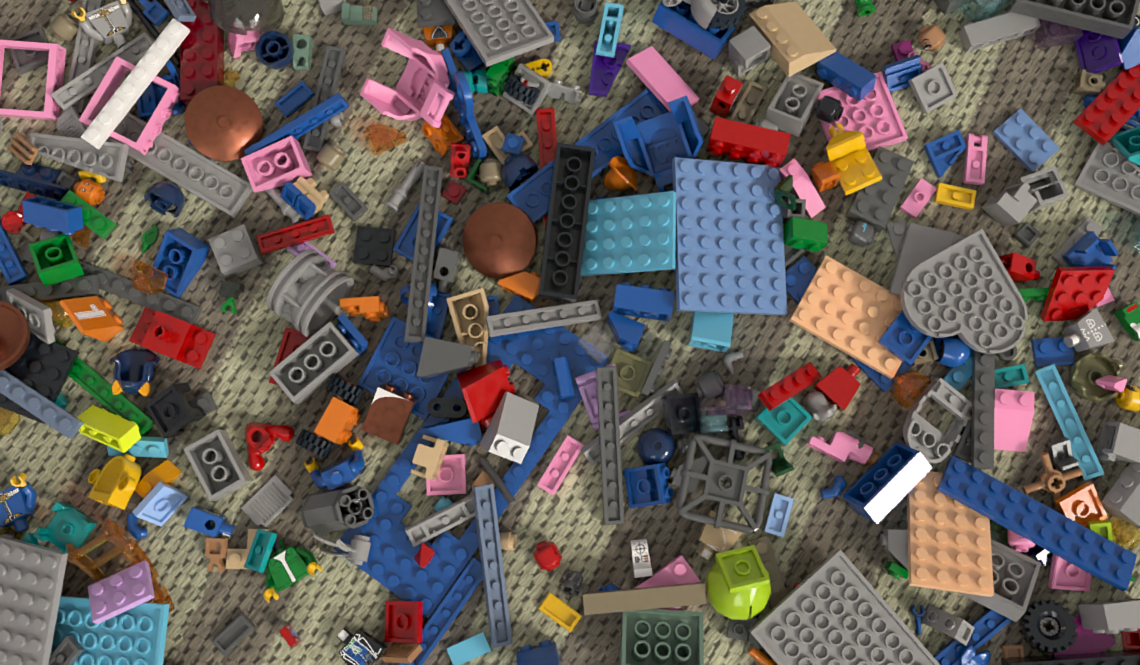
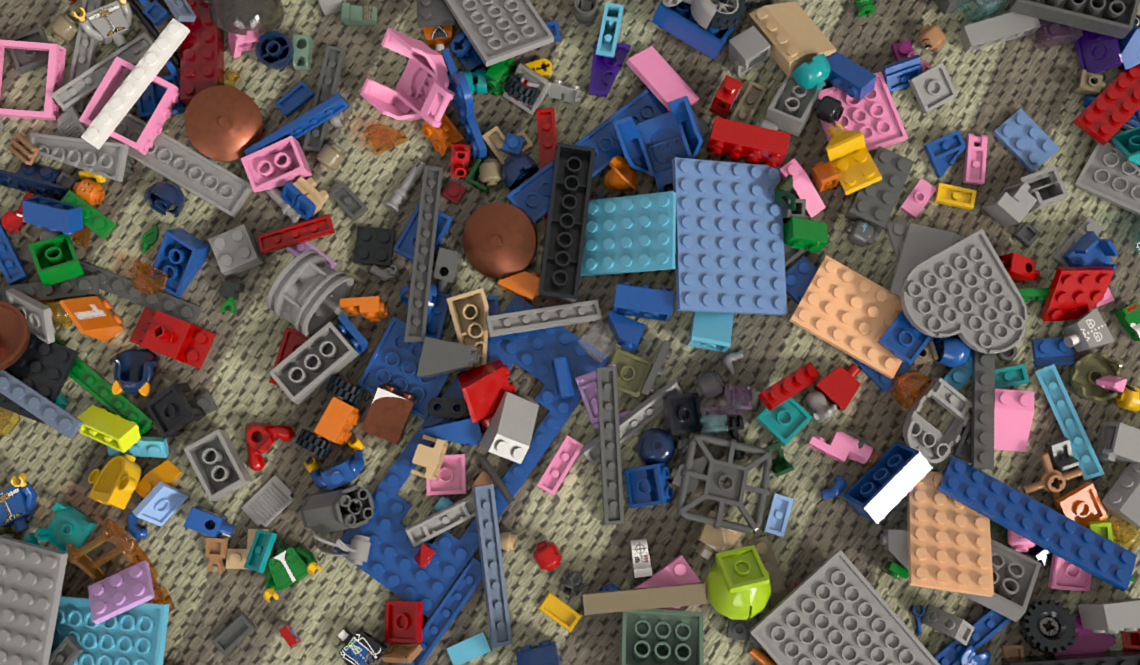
(812, 73): none -> teal cylinder

